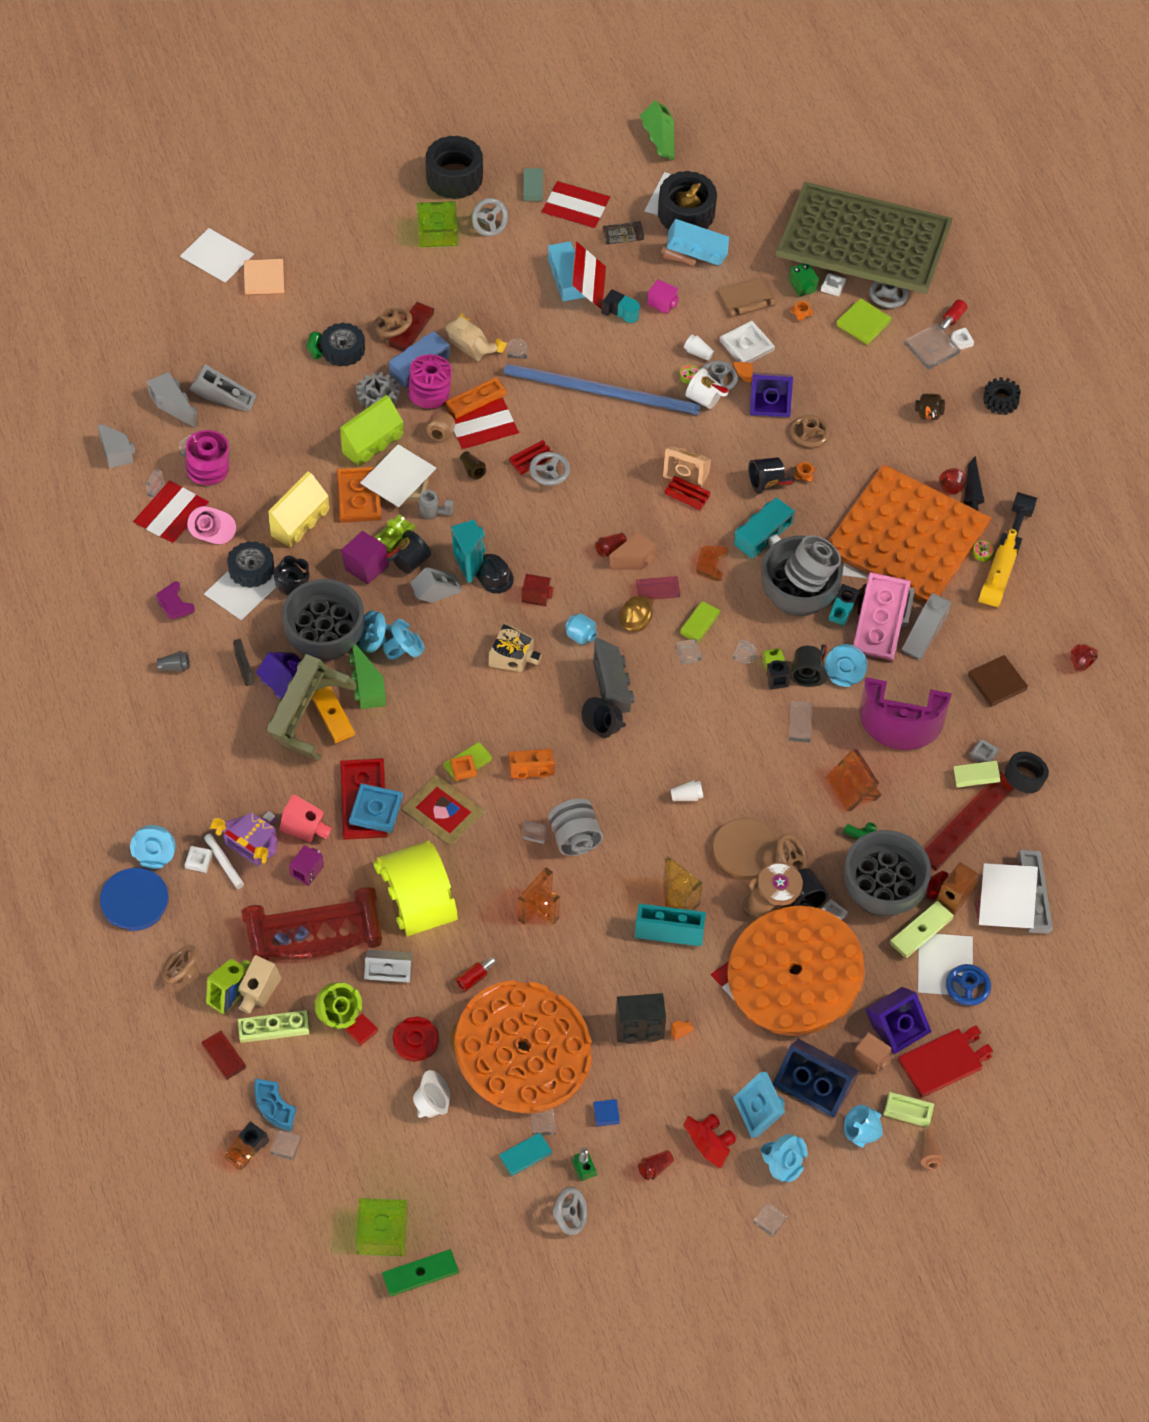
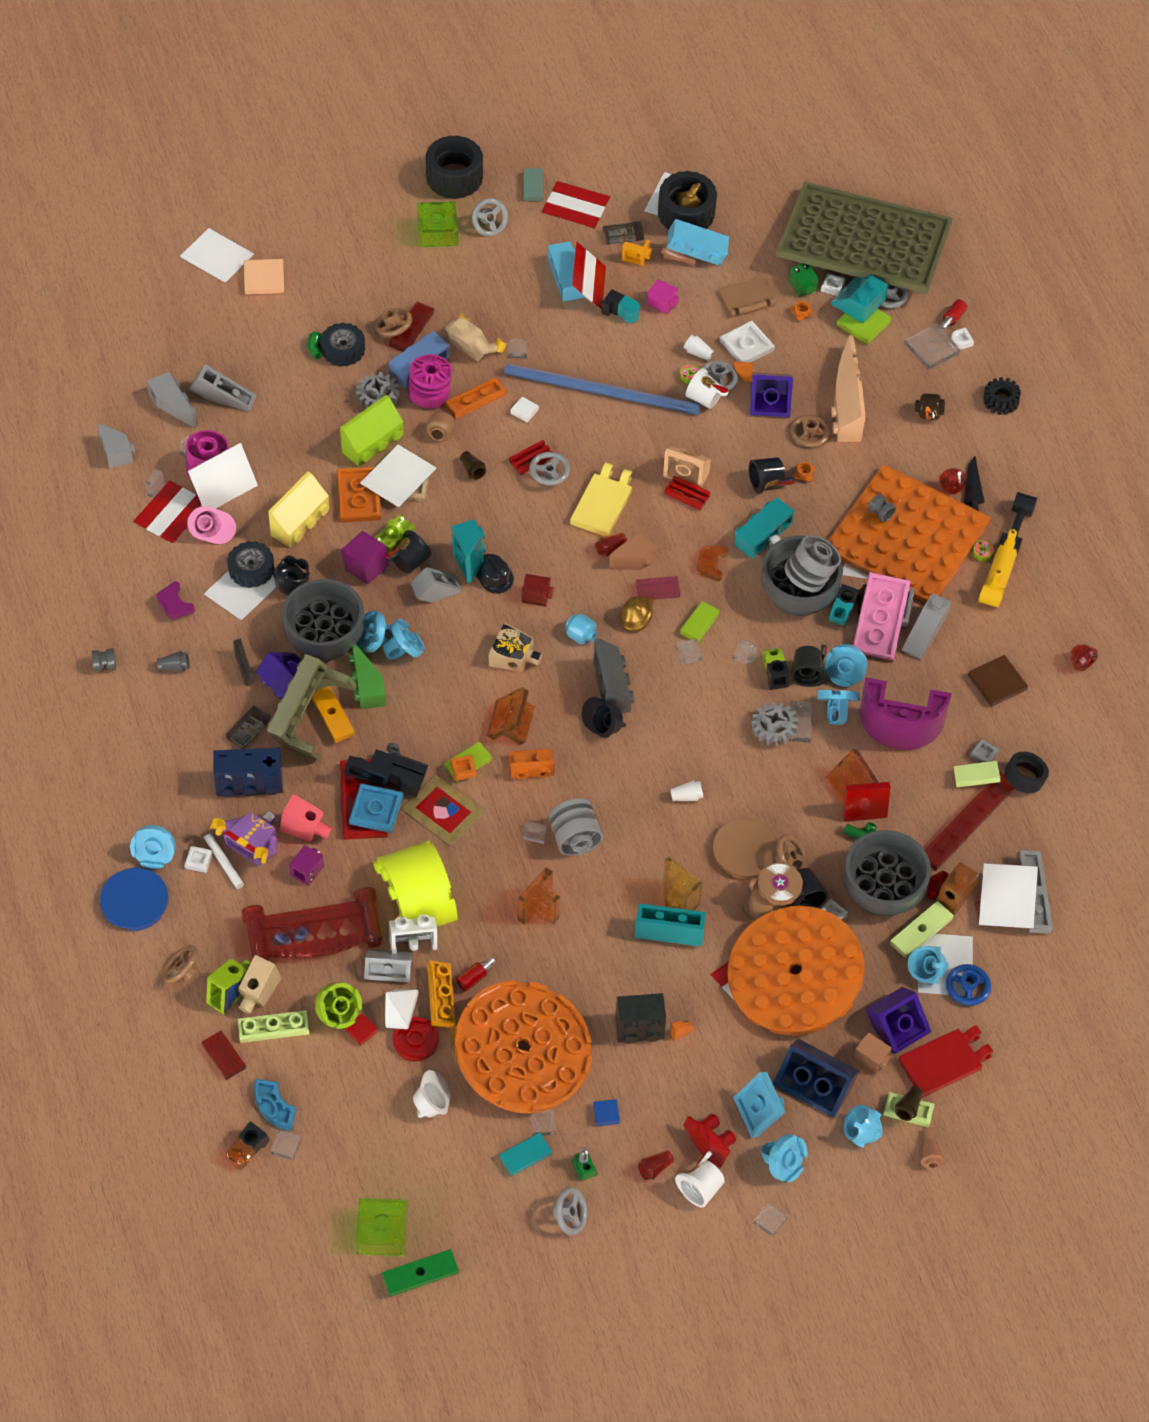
(103, 659): none -> dark grey wheel
(223, 477): none -> white sticker
(248, 727): none -> clear smoke tile
(248, 771): none -> dark blue piece
(390, 768): none -> black plate
(400, 1007): none -> white slope
(412, 930): none -> white window
(430, 508): light grey piece -> none
(441, 994): none -> light orange tile
(485, 424): red sticker -> none
(512, 716): none -> clear orange bracket
(524, 409): none -> white tile
(602, 502): none -> light yellow tile
(635, 253): none -> light orange bracket
(660, 125): bright green slope -> none
(701, 1182): none -> white hat
(775, 723): none -> light grey gear
(838, 702): none -> medium azure tile
(848, 397): none -> light nougat wedge
(861, 297): none -> teal slope
(866, 801): none -> red tile
(881, 507): none -> dark grey wheel
(909, 1104): none -> dark brown cone
(927, 964): none -> medium azure helmet

